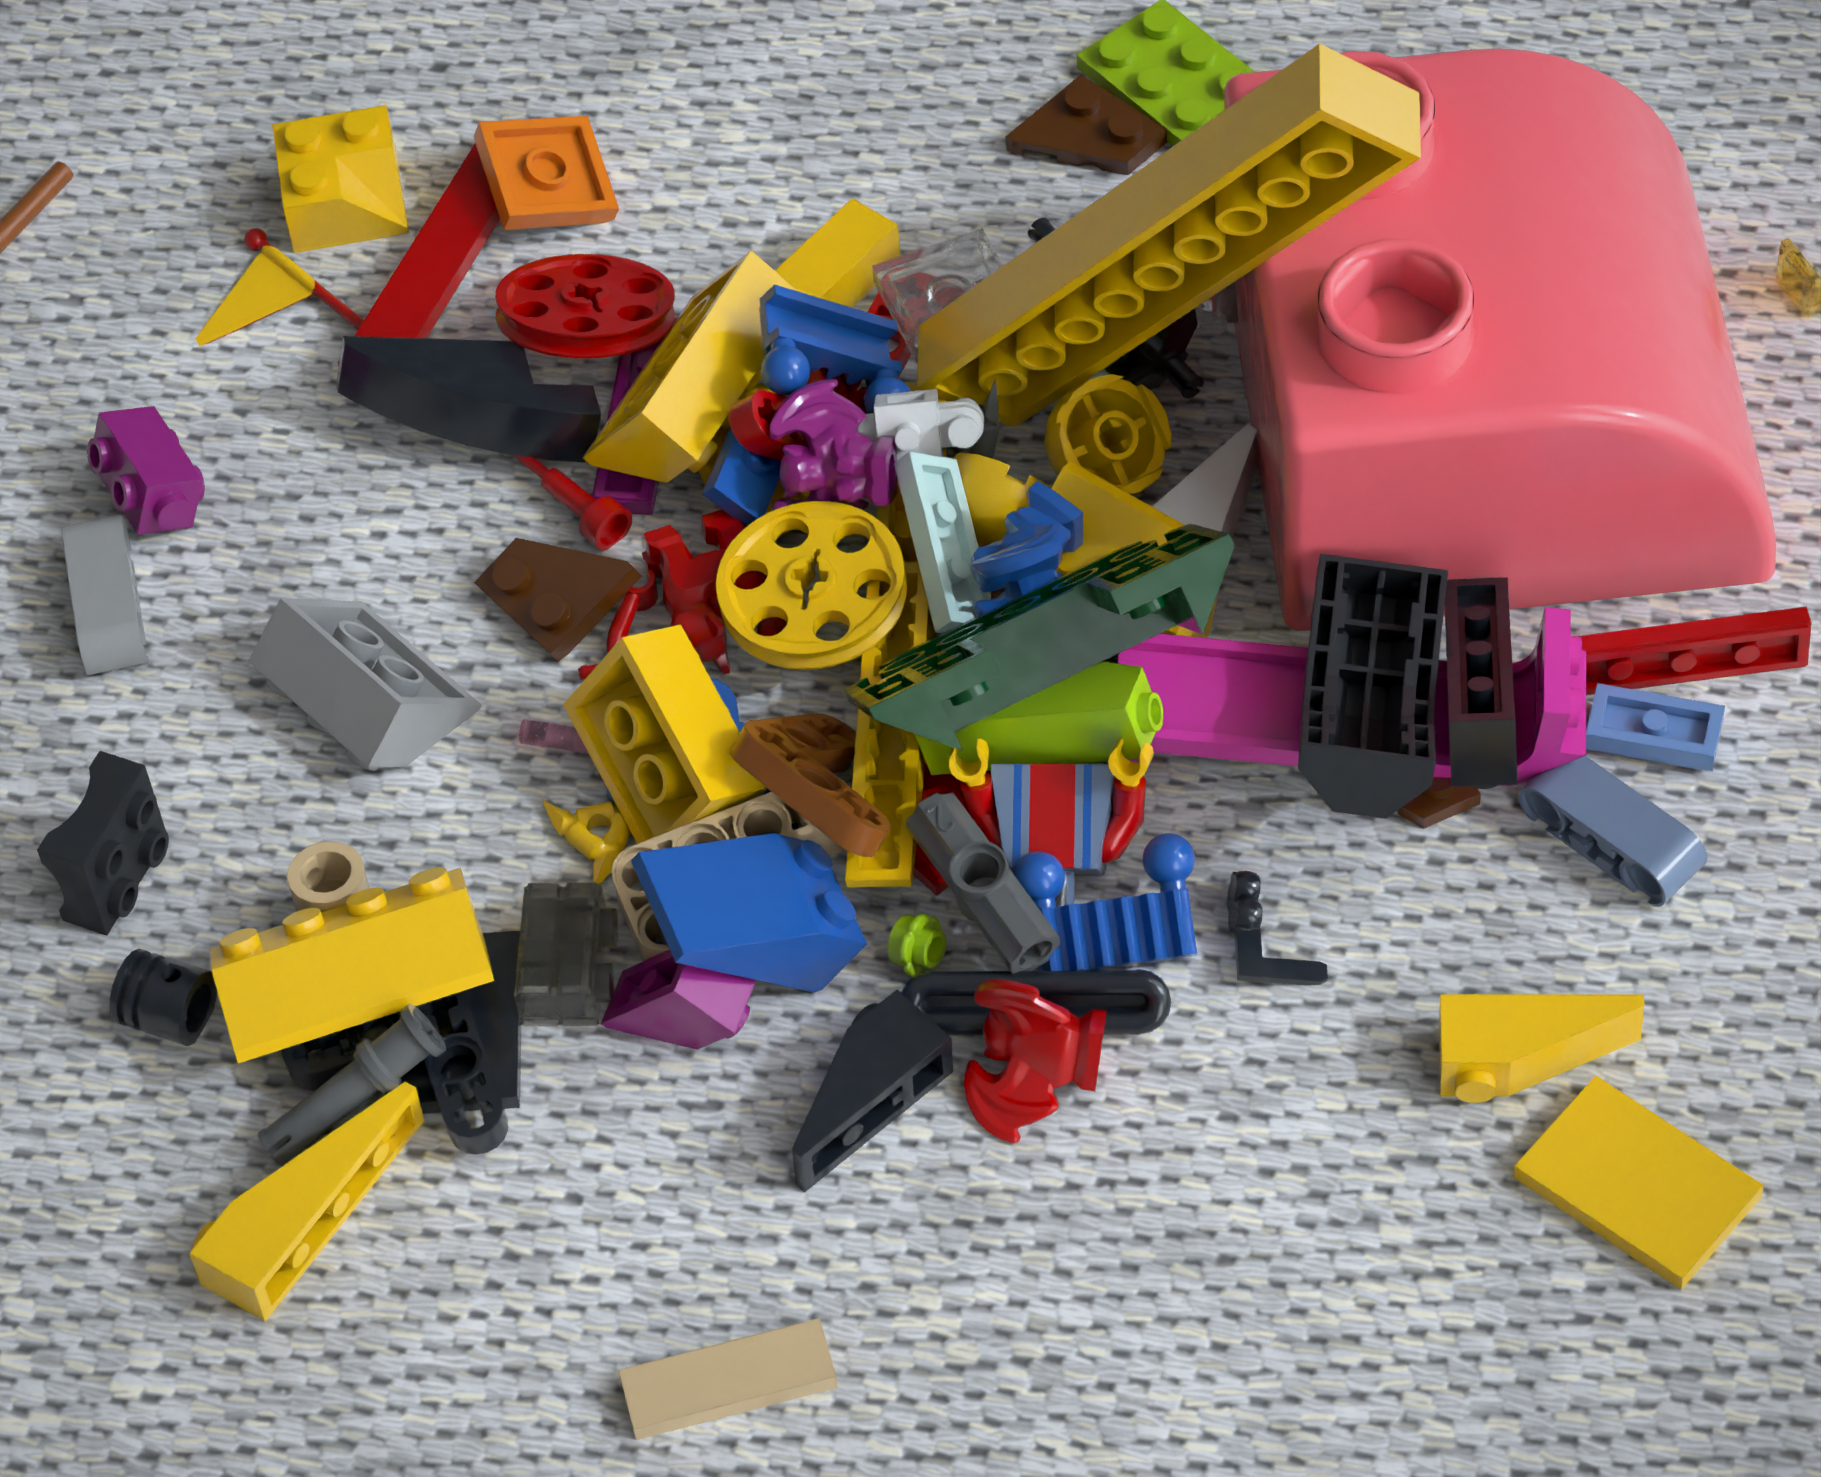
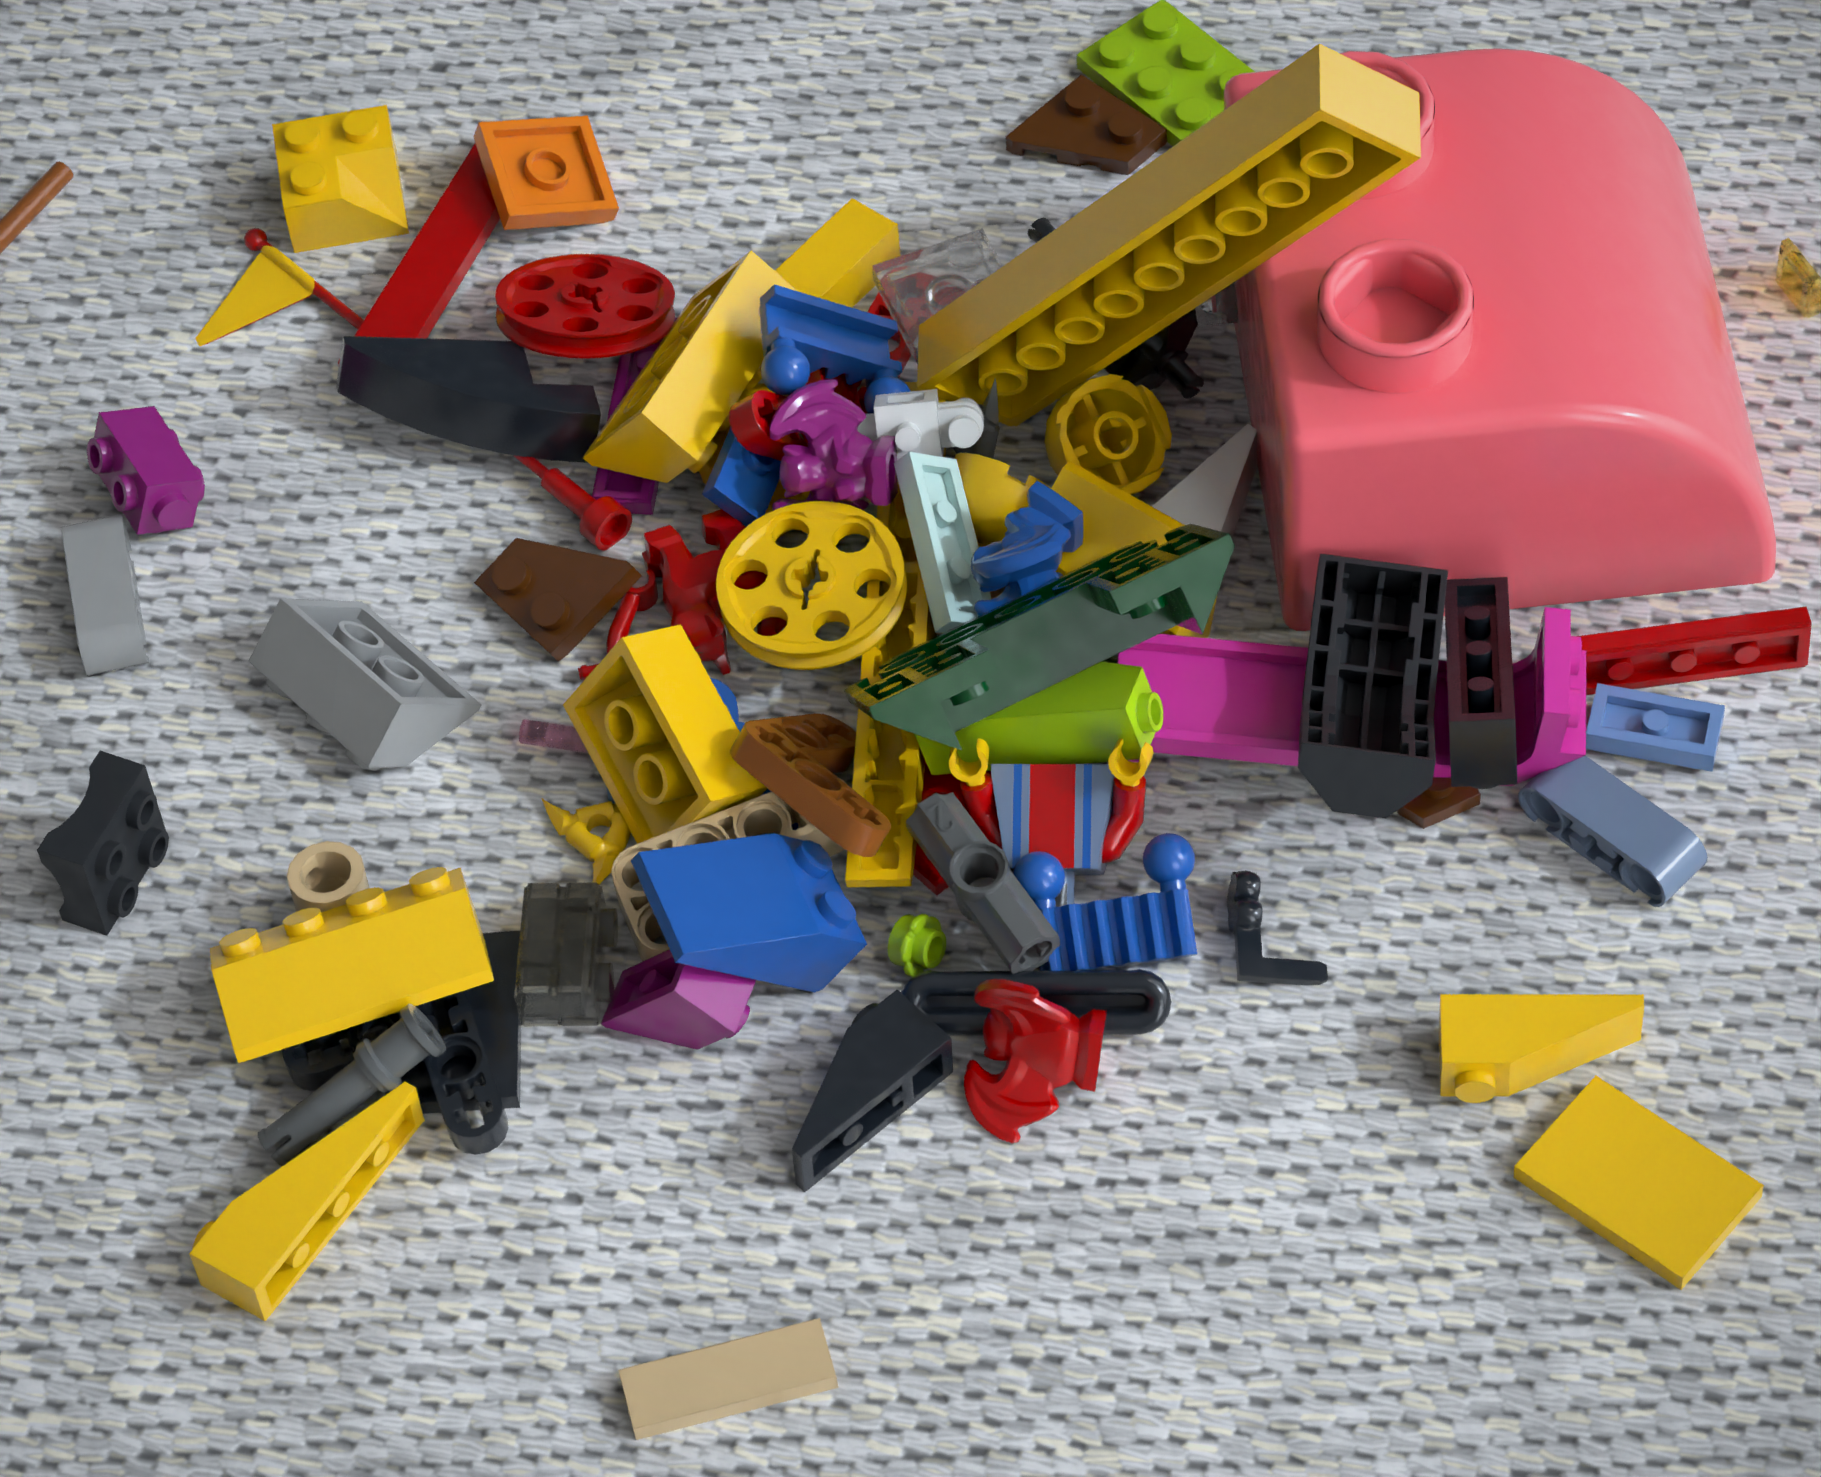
(160, 995): black piece -> none

